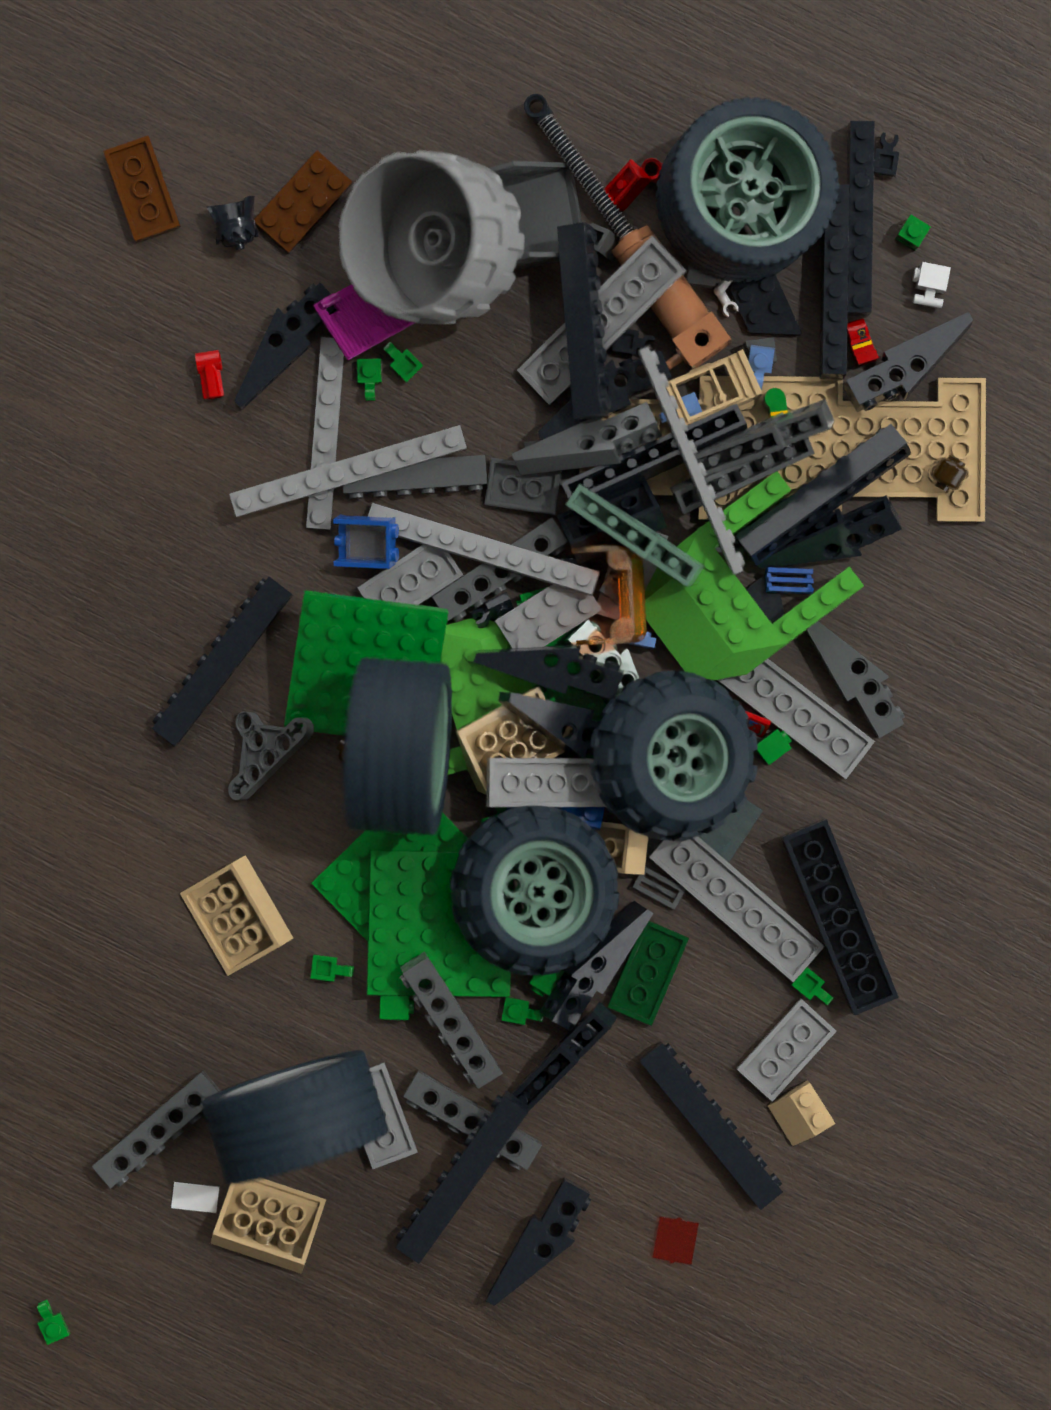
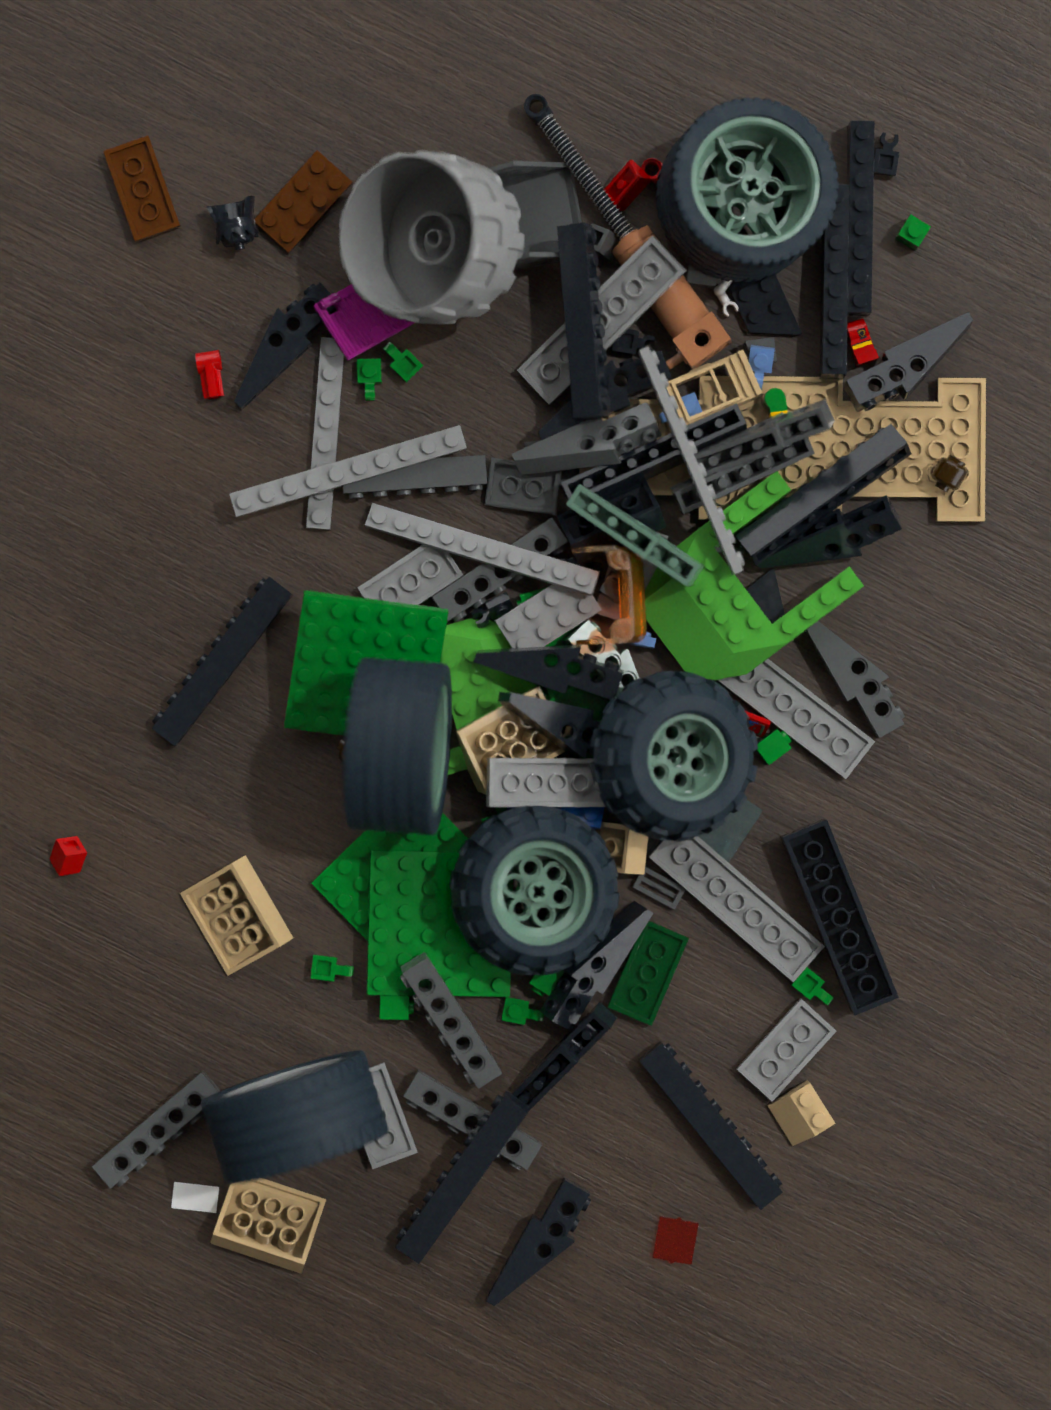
(53, 1325): green plate -> none
(68, 855): none -> red panel
(256, 757): dark grey beam -> none
(366, 541): window -> none
(808, 580): blue tile -> none
(931, 279): white brick -> none

